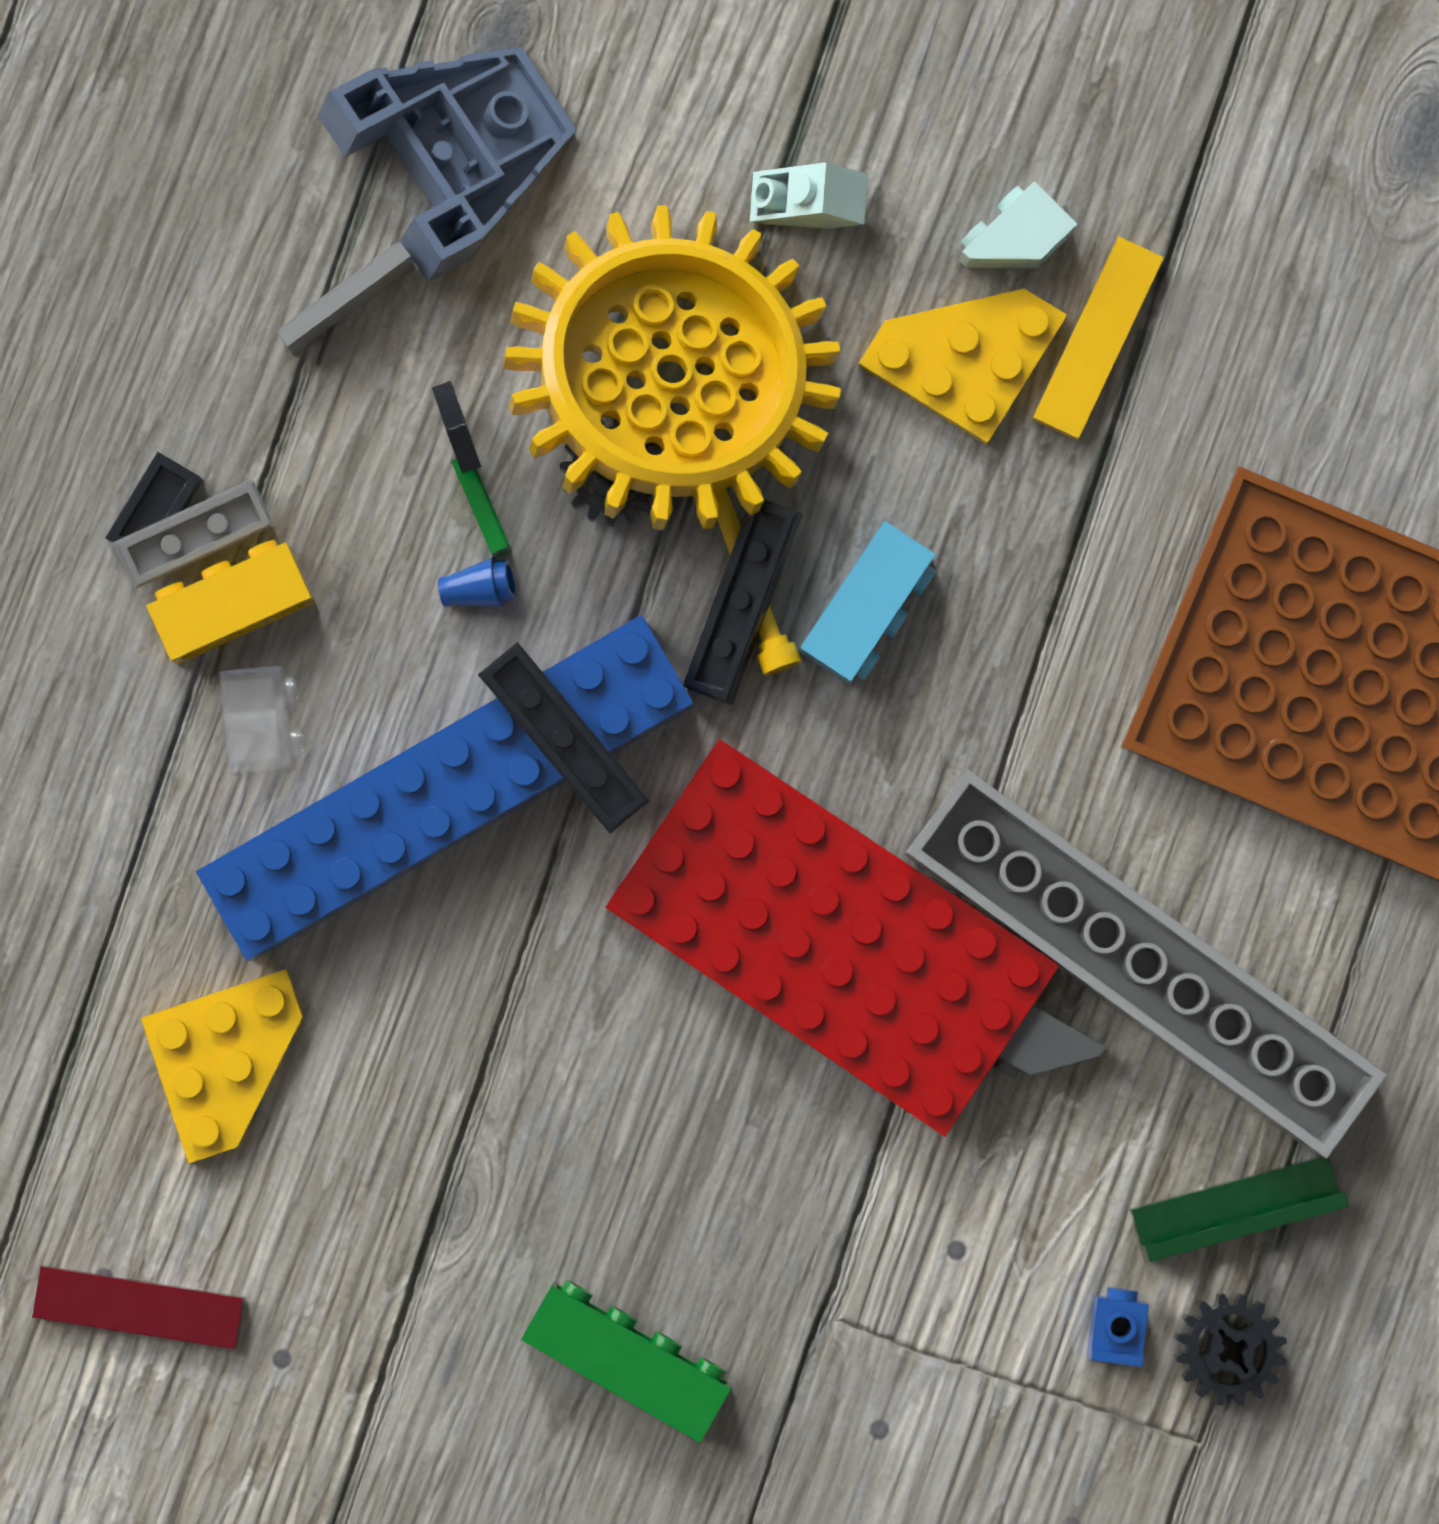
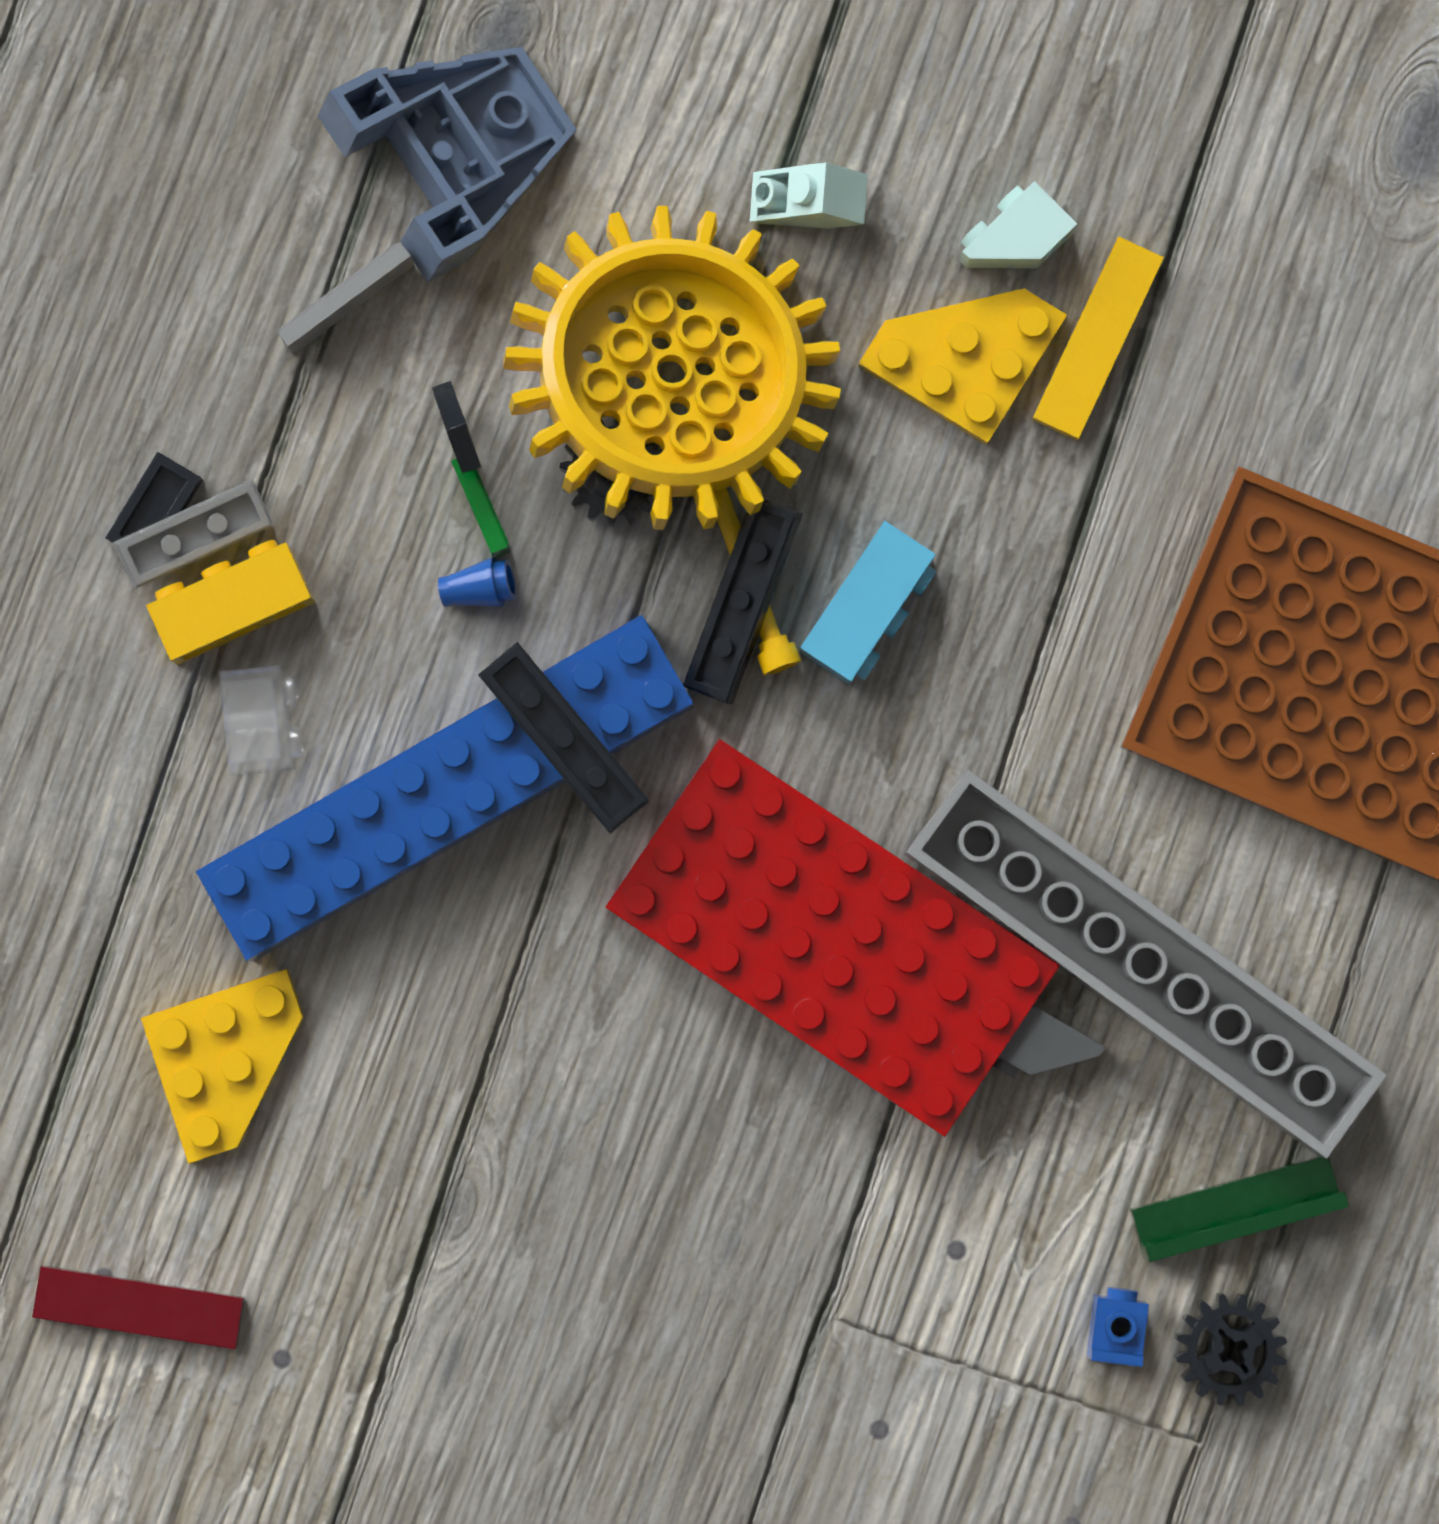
(627, 1361): green brick -> none

